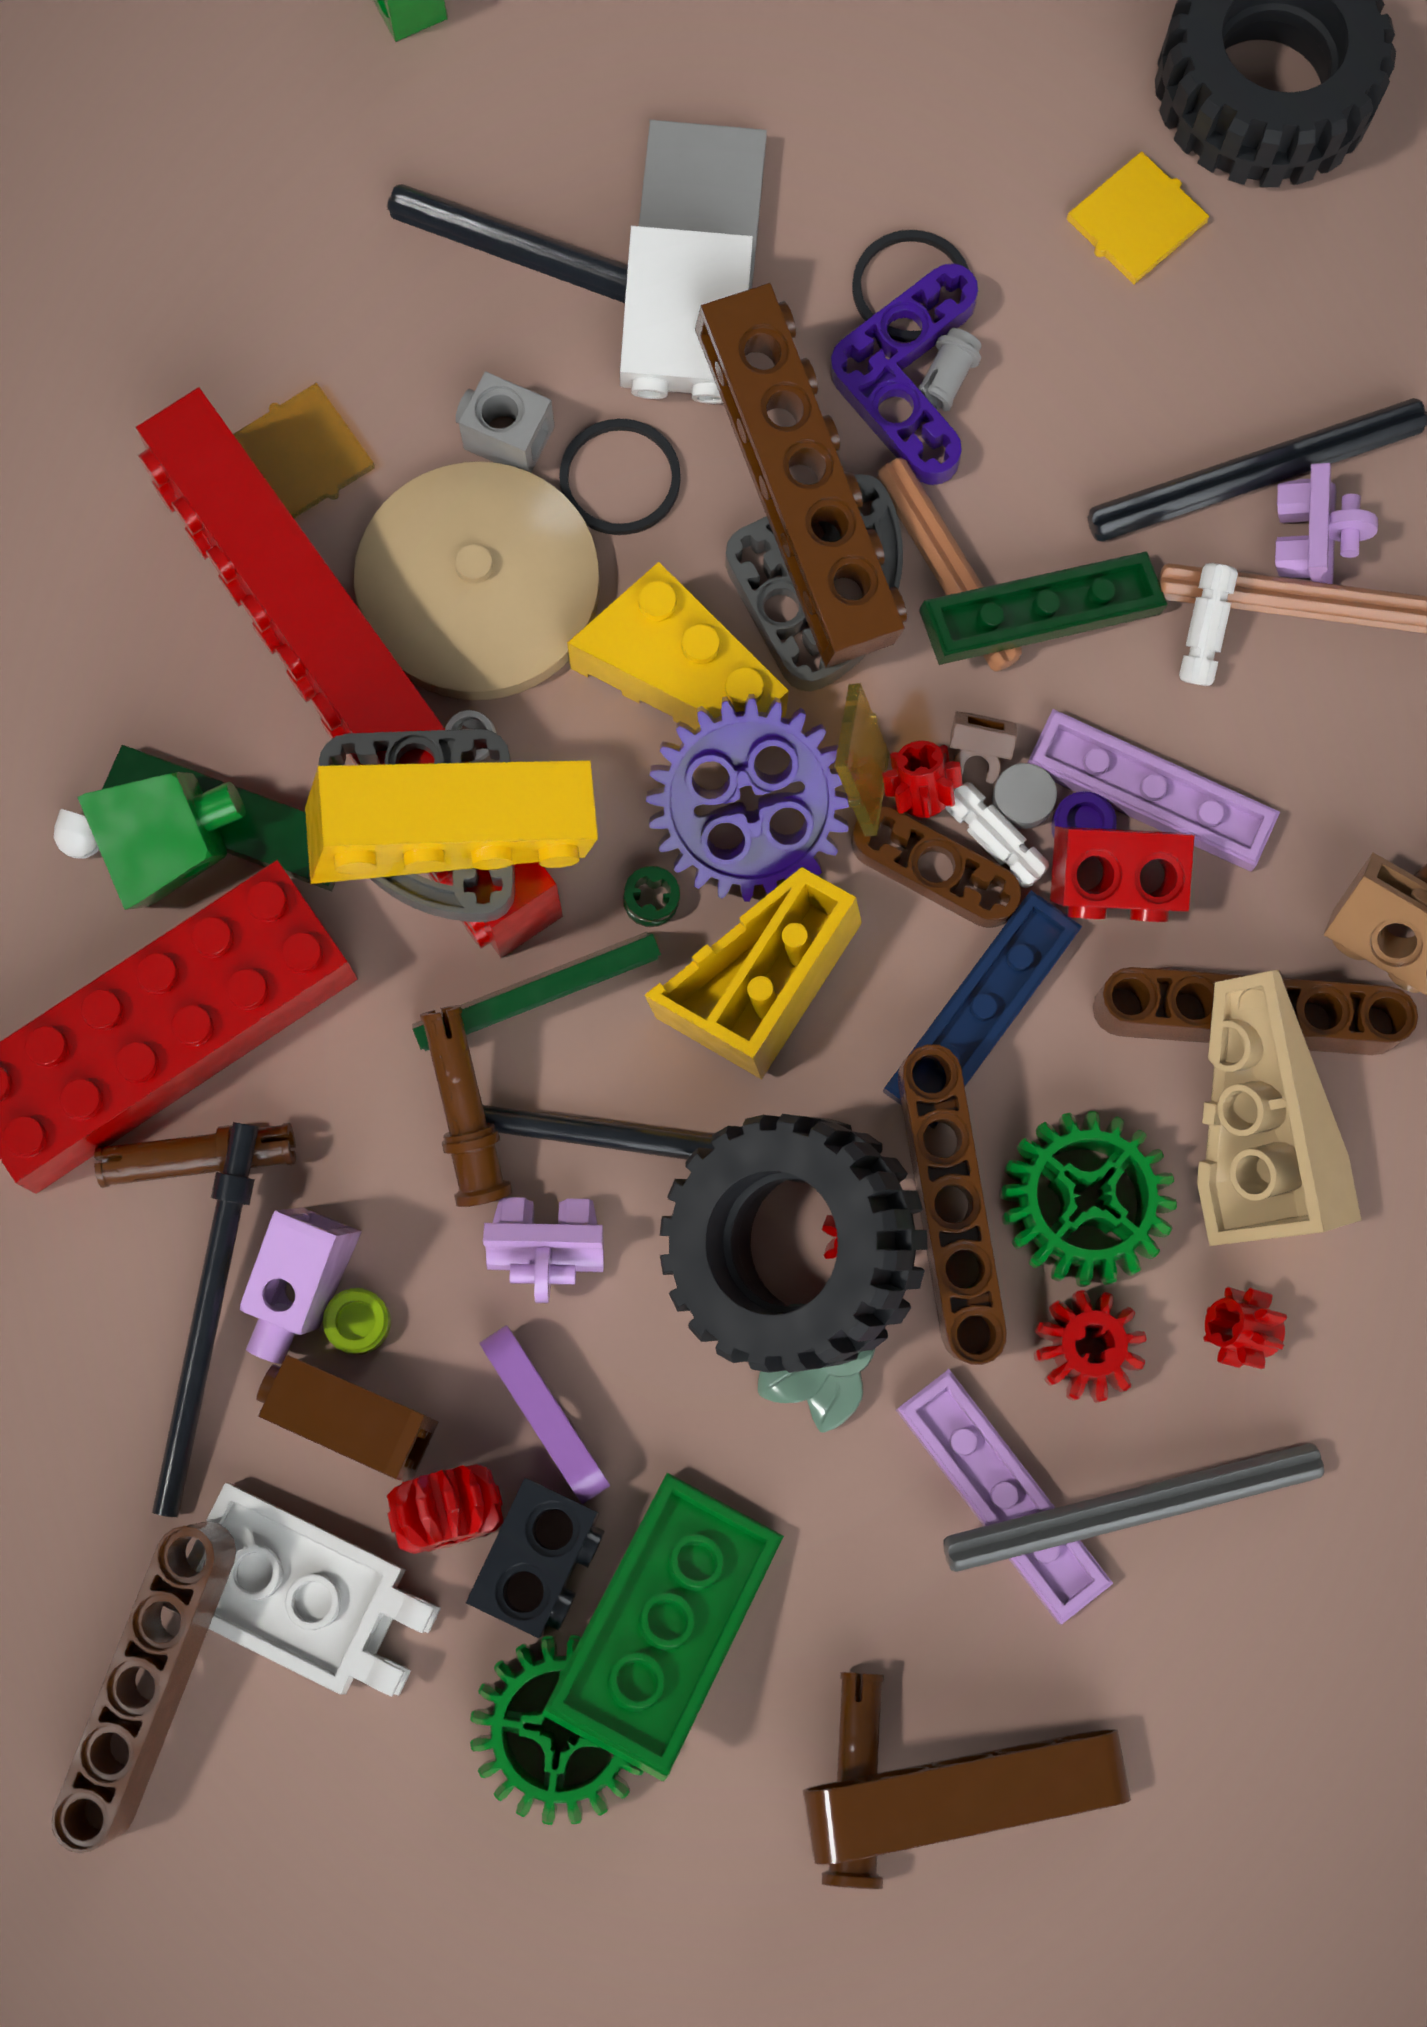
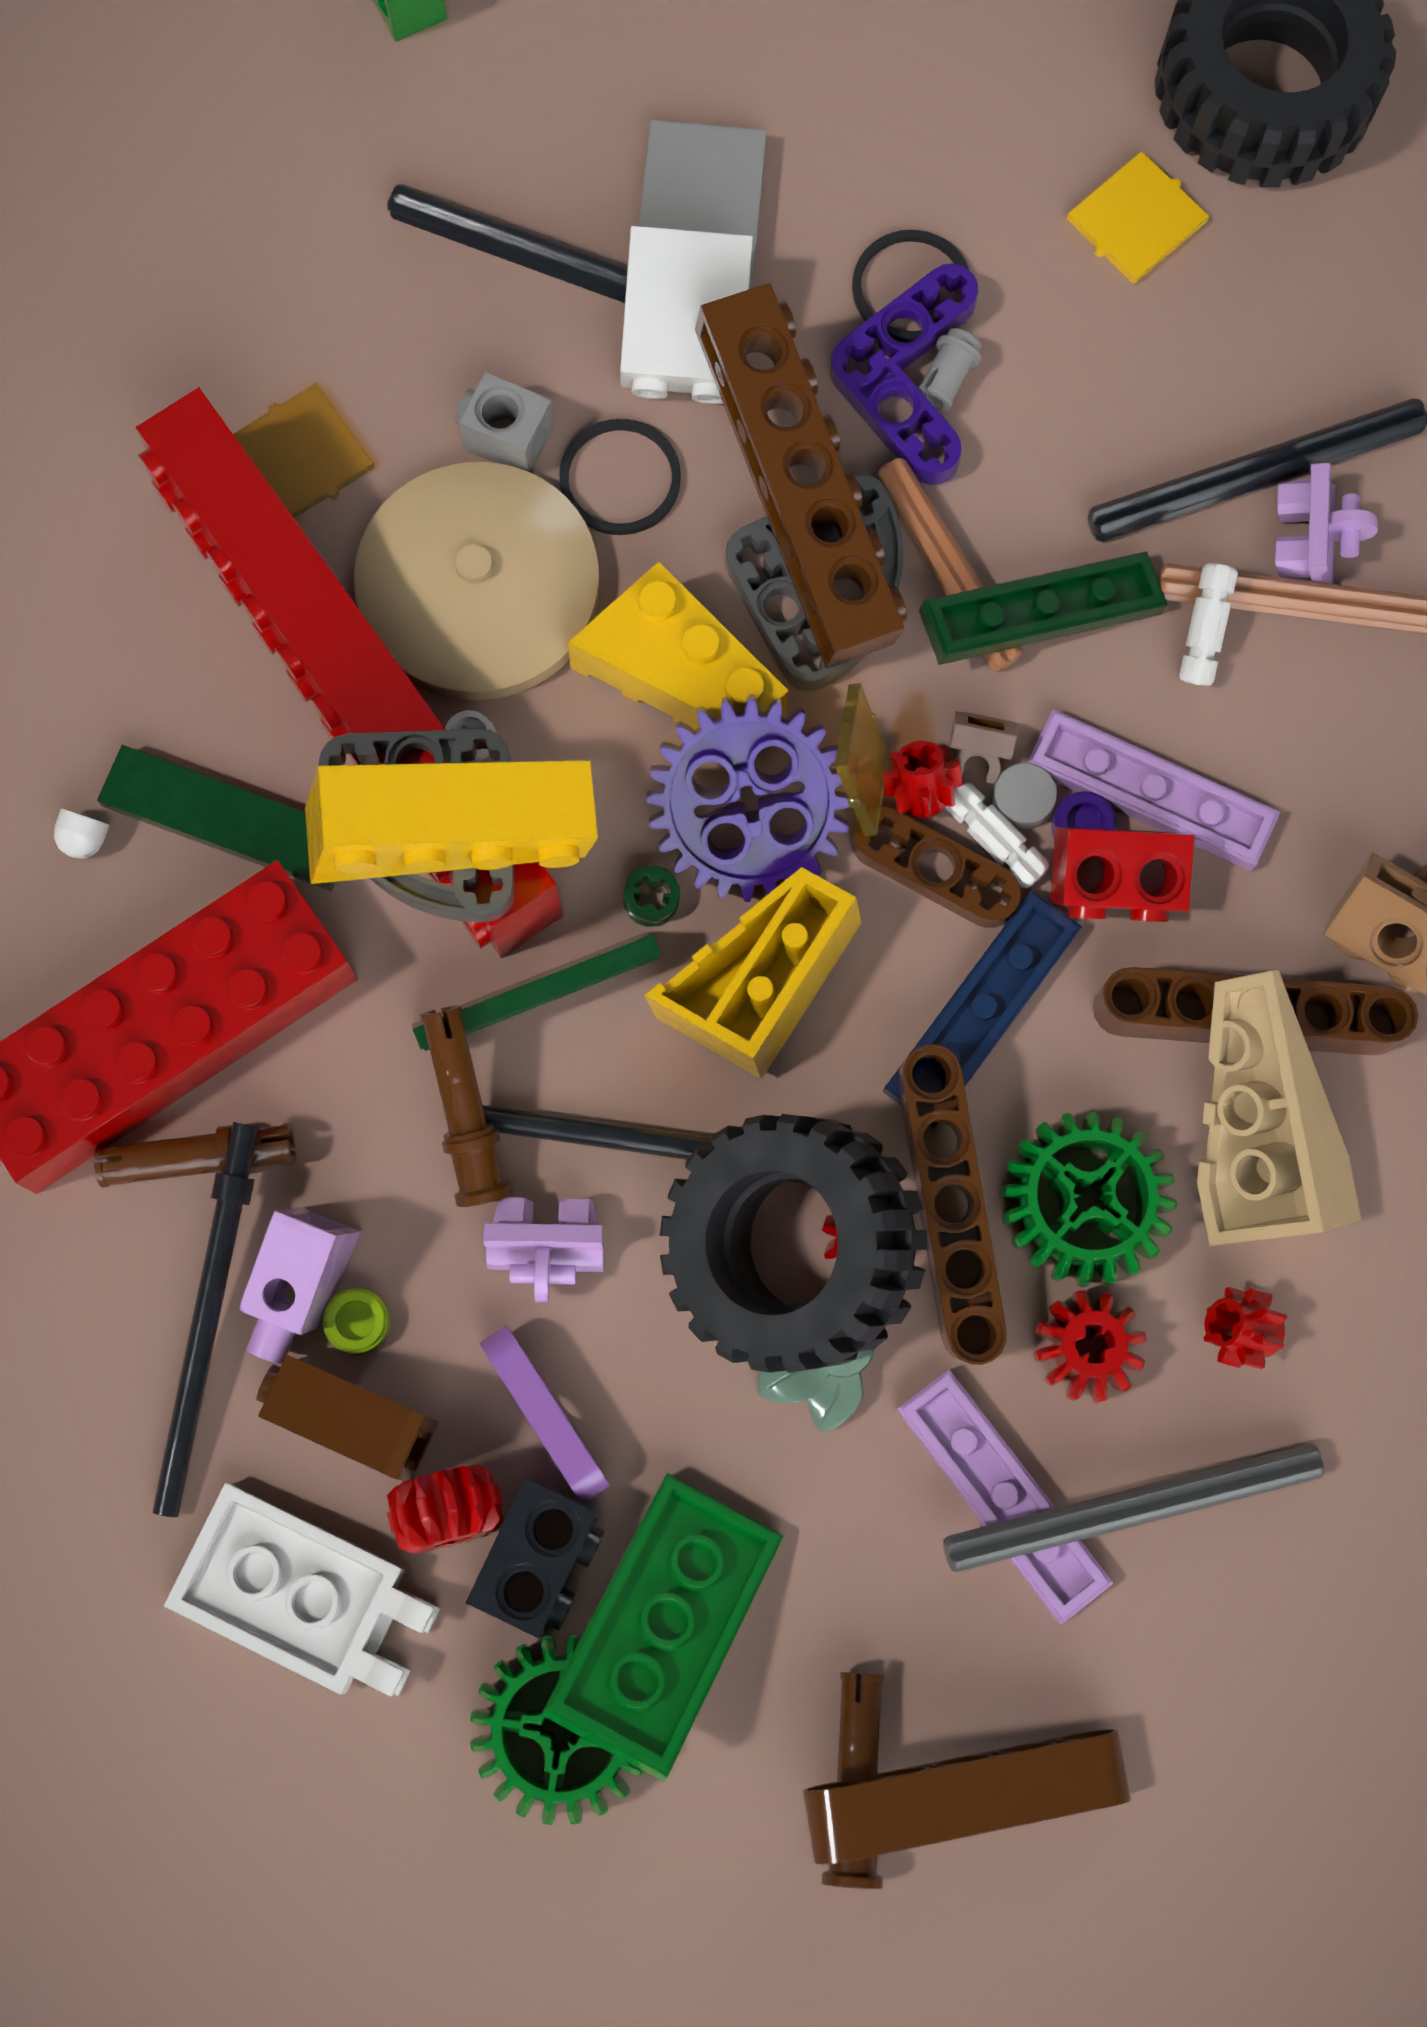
(119, 1704): reddish brown beam -> none
(159, 832): green torso -> none

